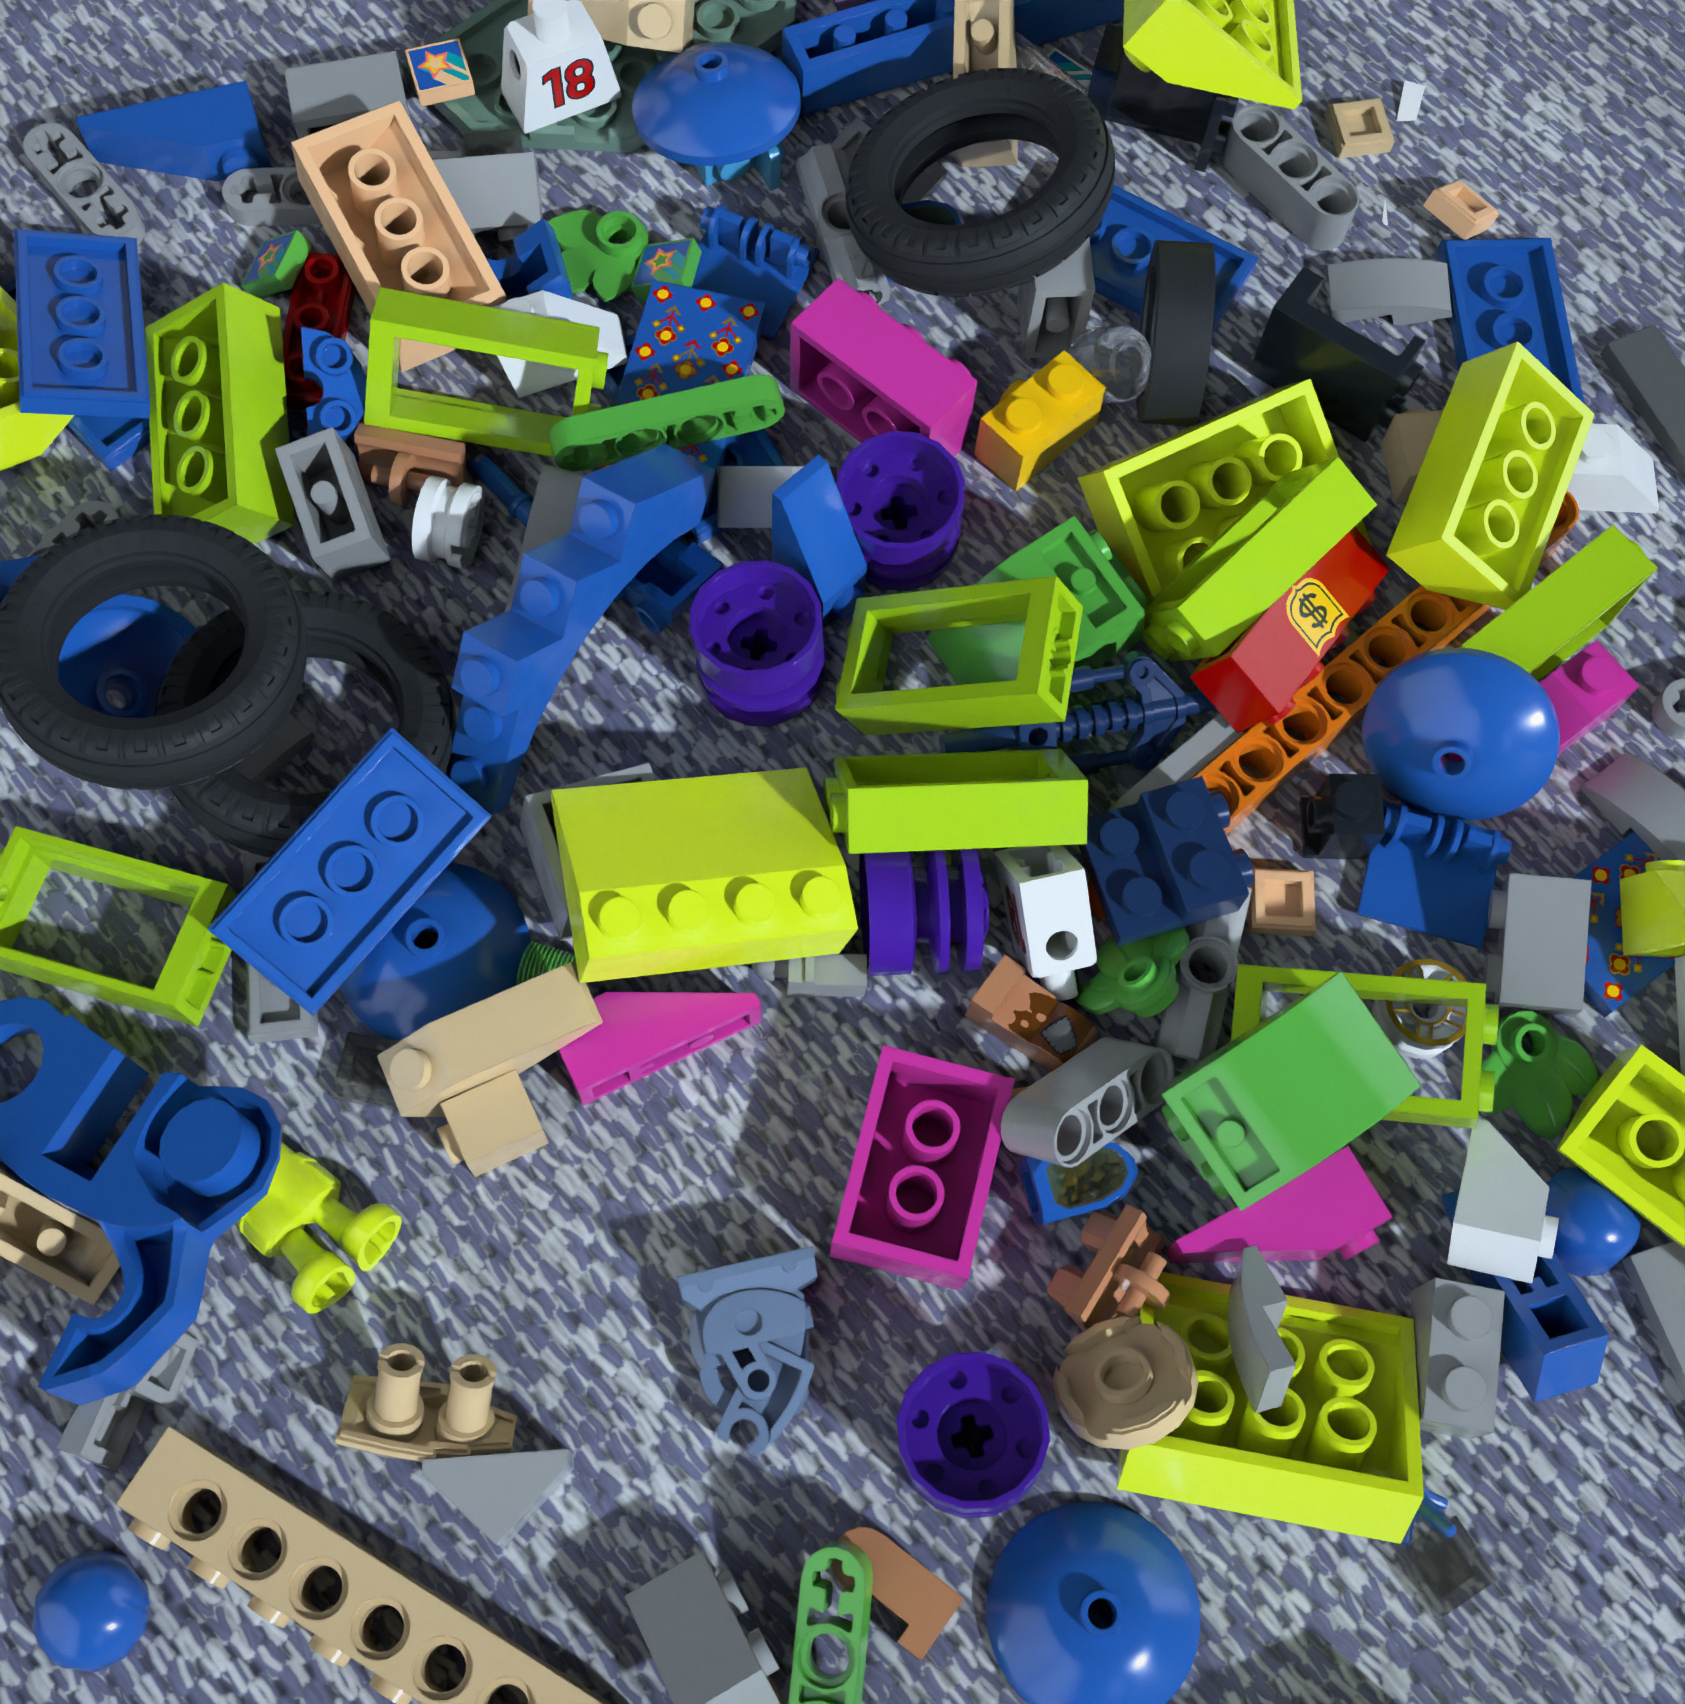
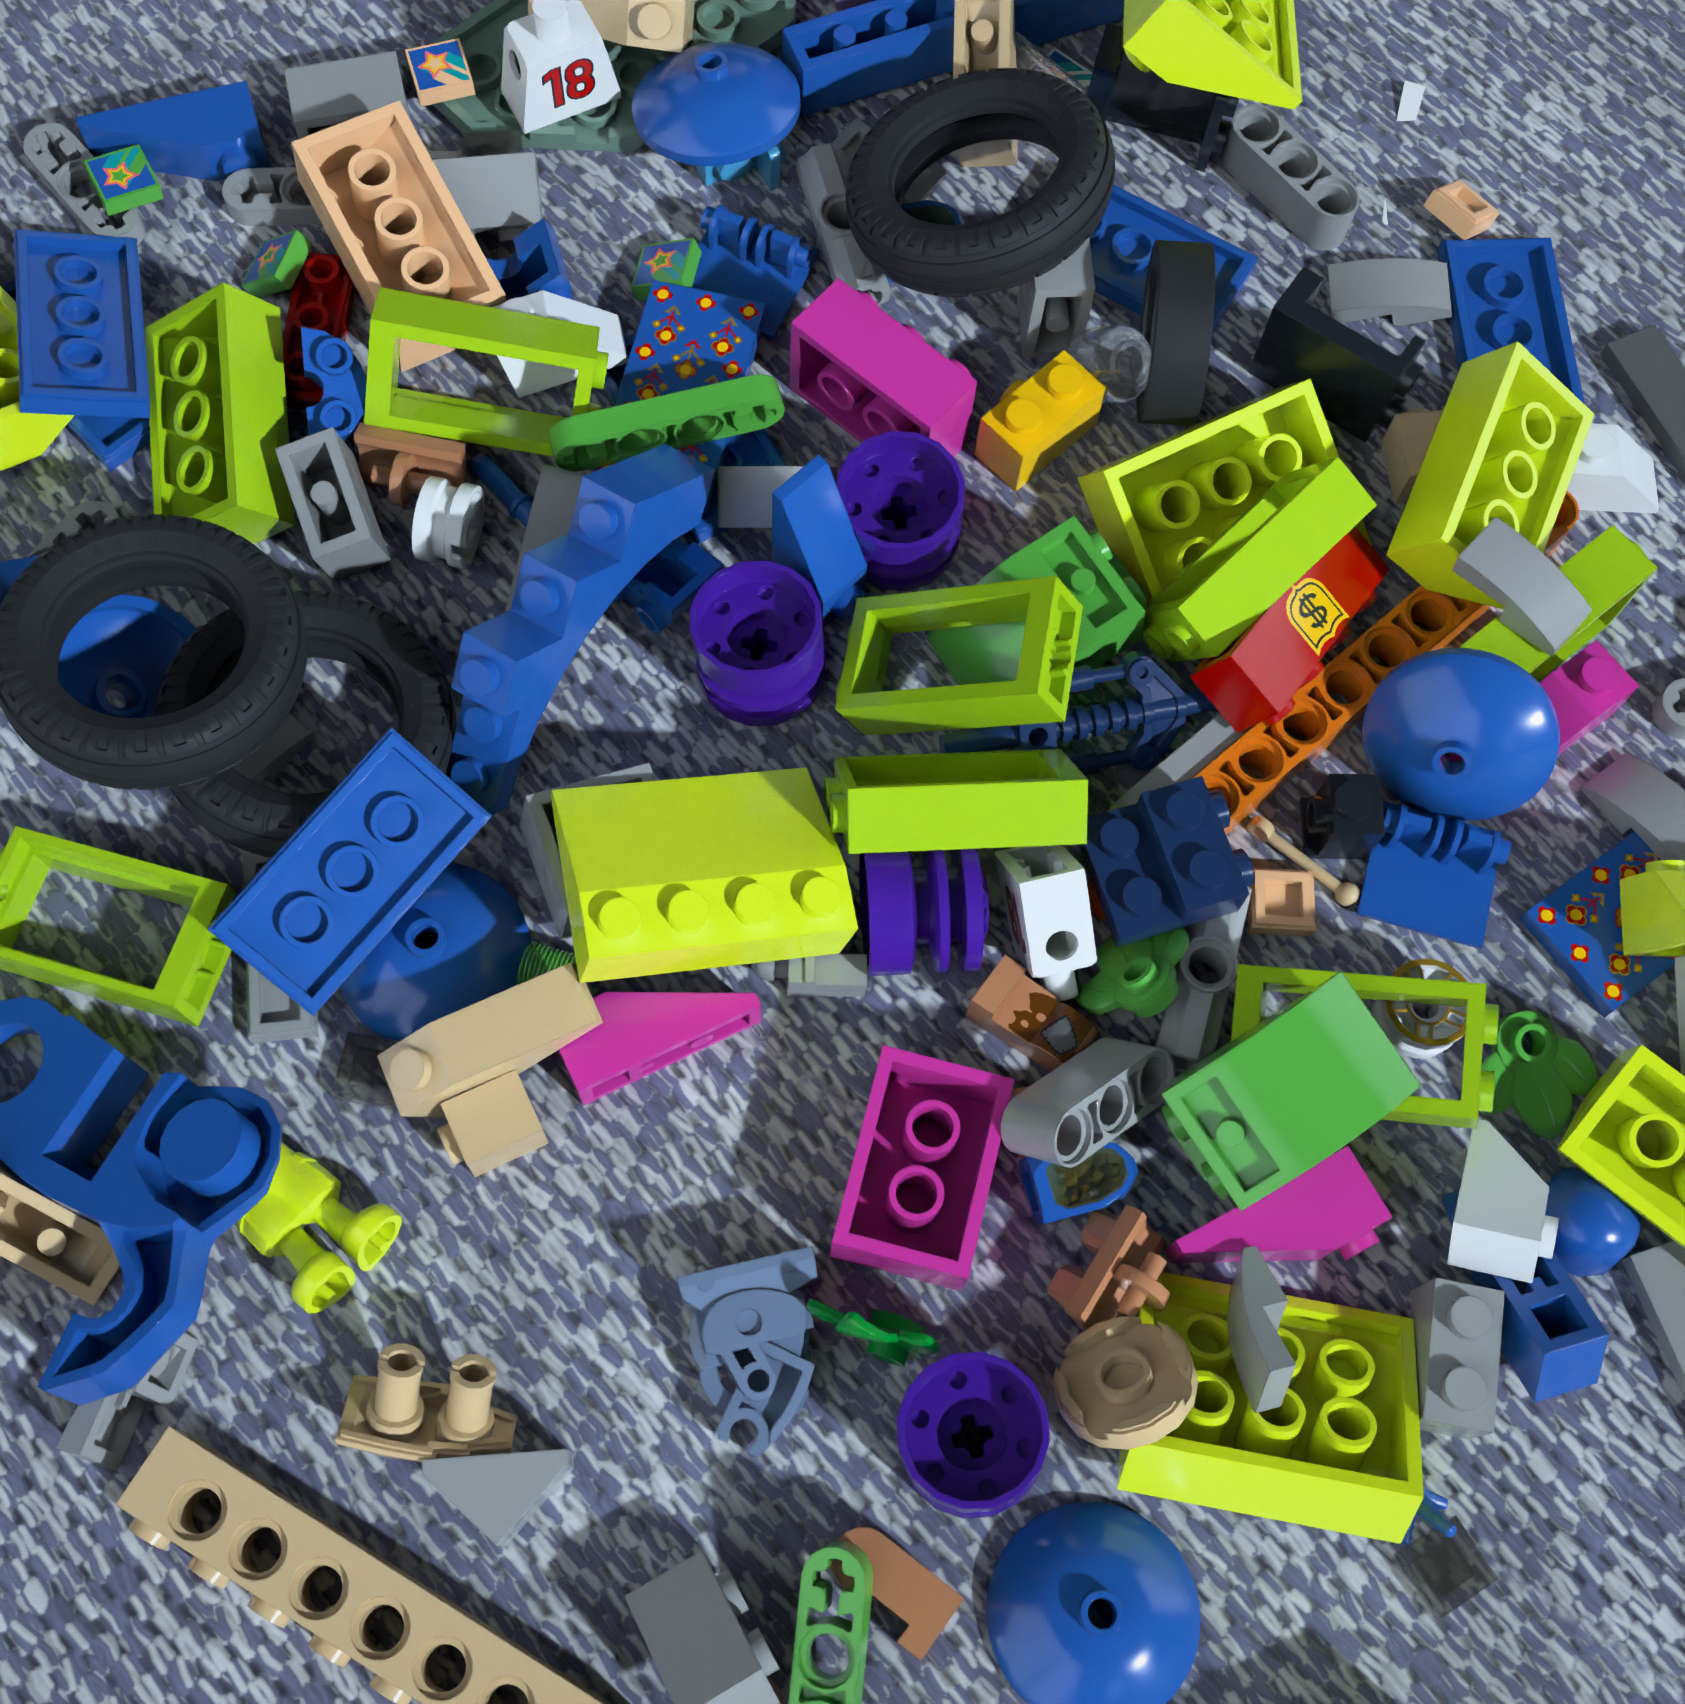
(91, 1611): blue hair -> none
(123, 179): none -> tile
(591, 254): bright green plate -> none
(889, 1335): none -> green plate
(1345, 893): none -> tan hinge
(1359, 128): tan tile -> none
(1535, 593): none -> light grey slope
(1539, 944): light grey brick -> none

